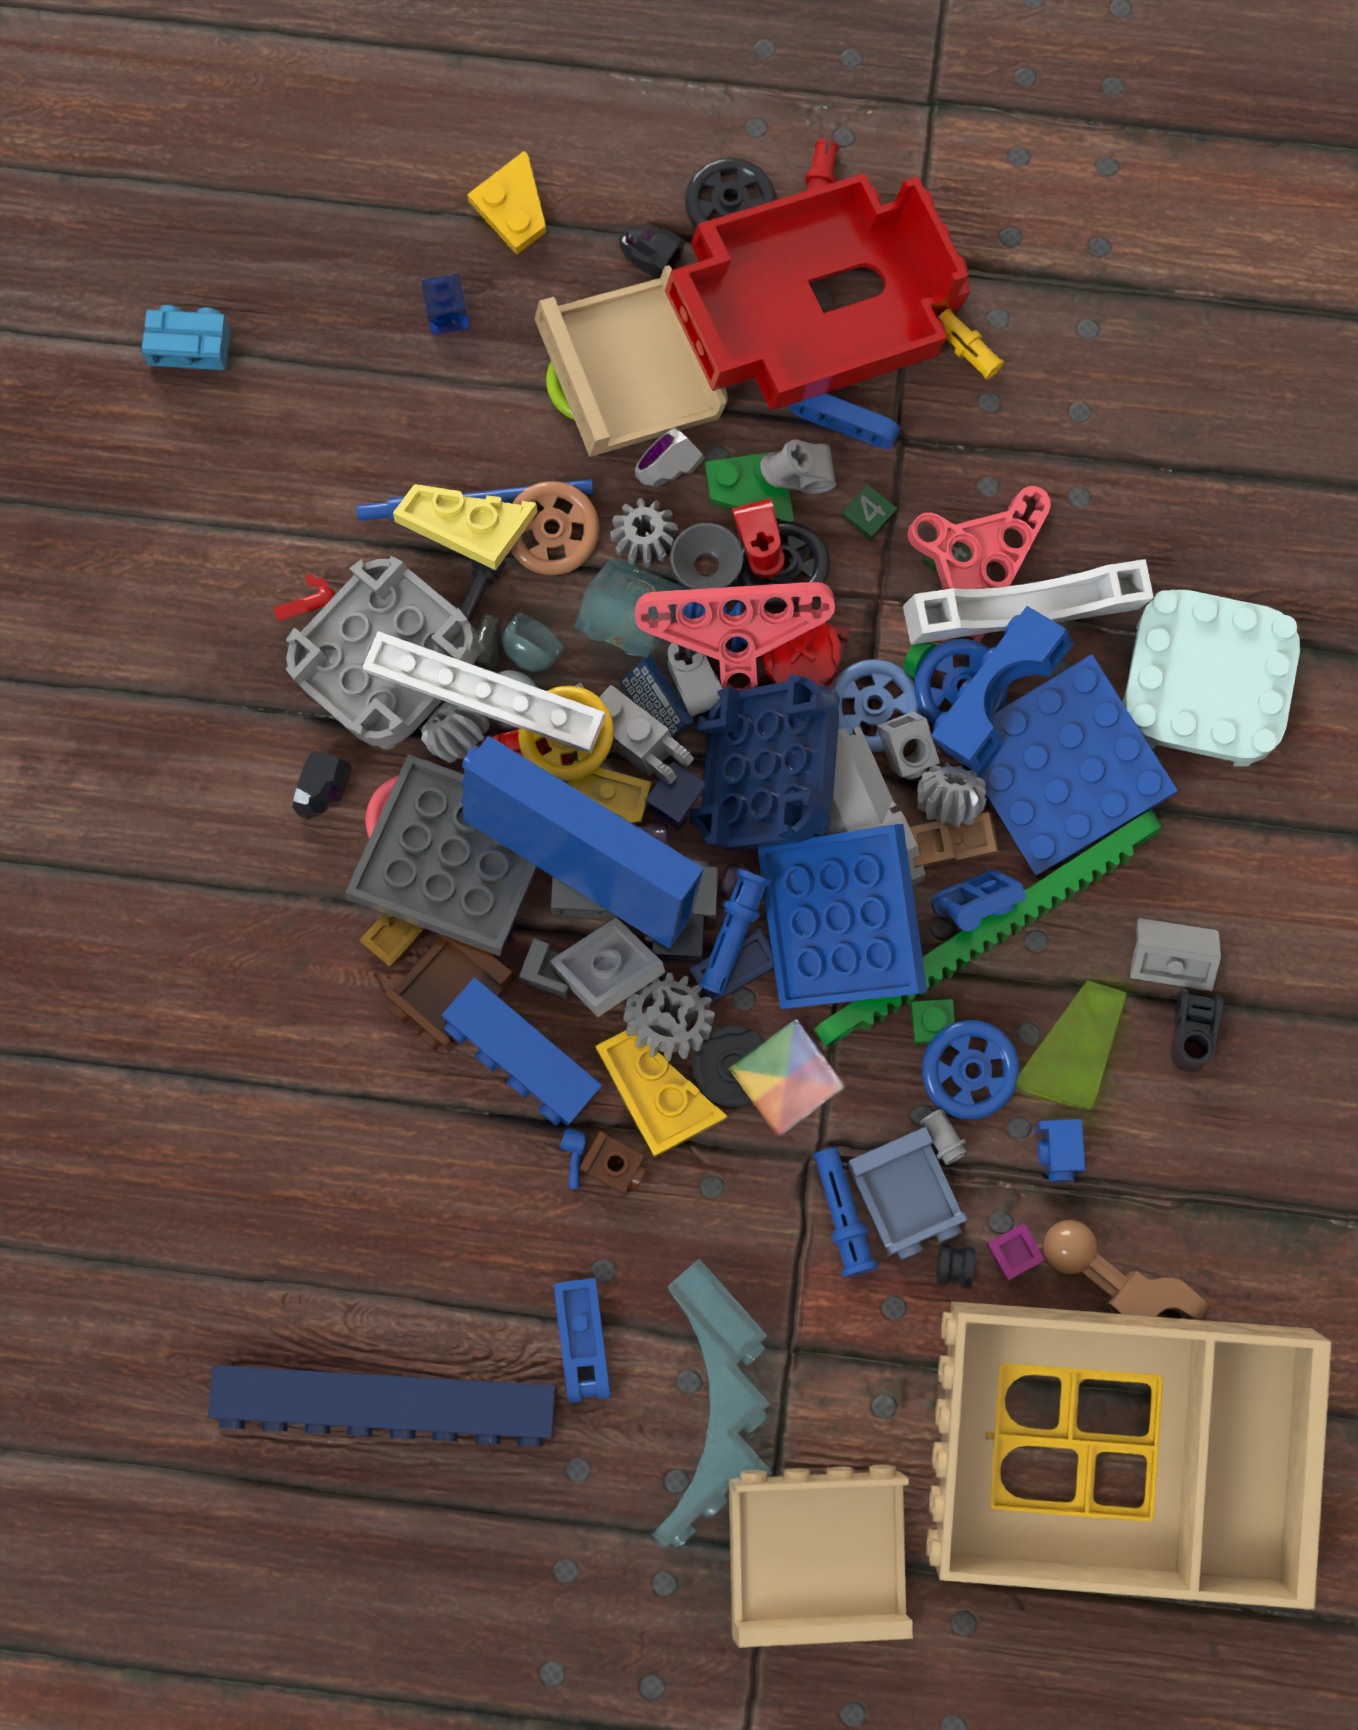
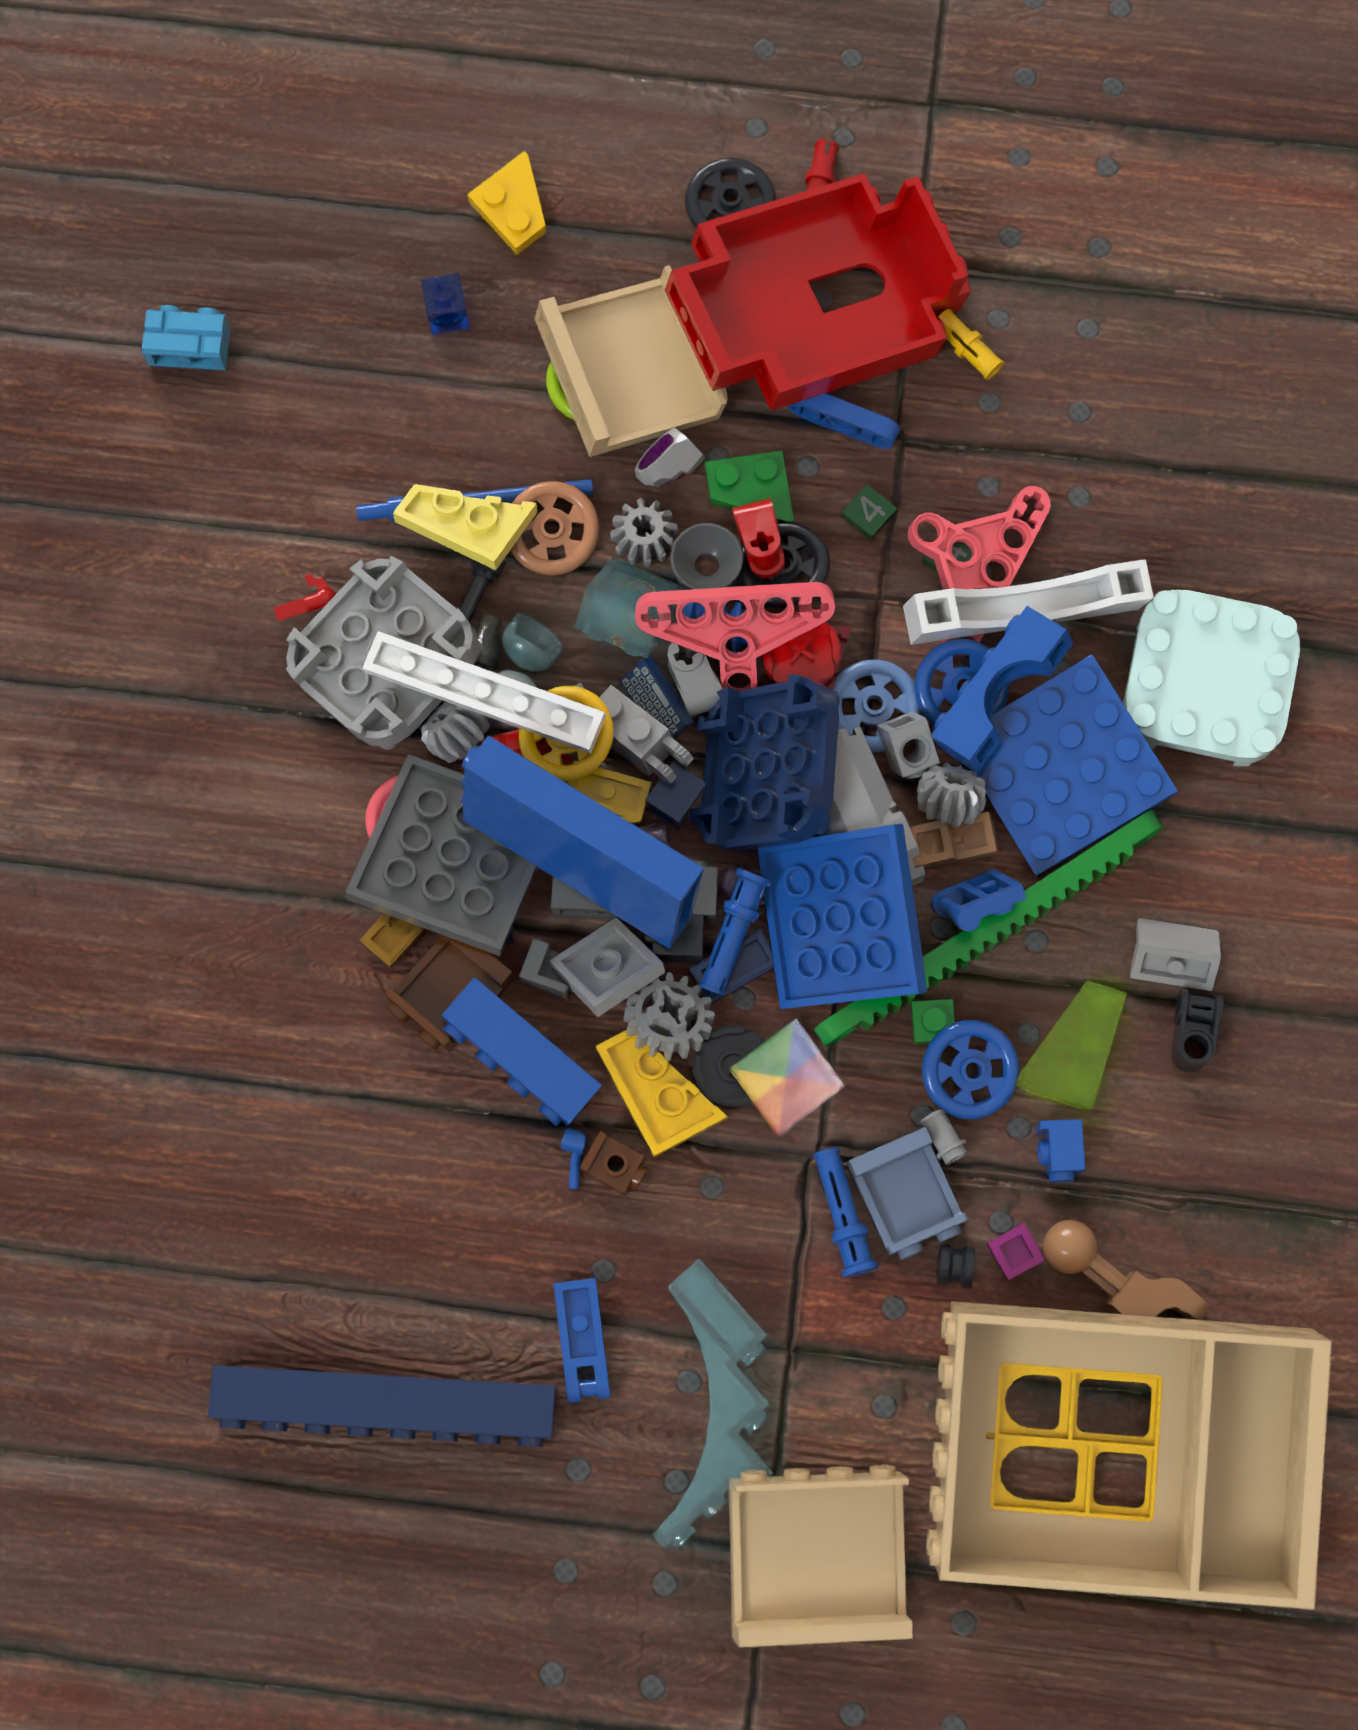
(320, 784): black rock -> none
(651, 248): black rock -> none
(800, 467): light grey piece -> none
(915, 656): green tile -> none

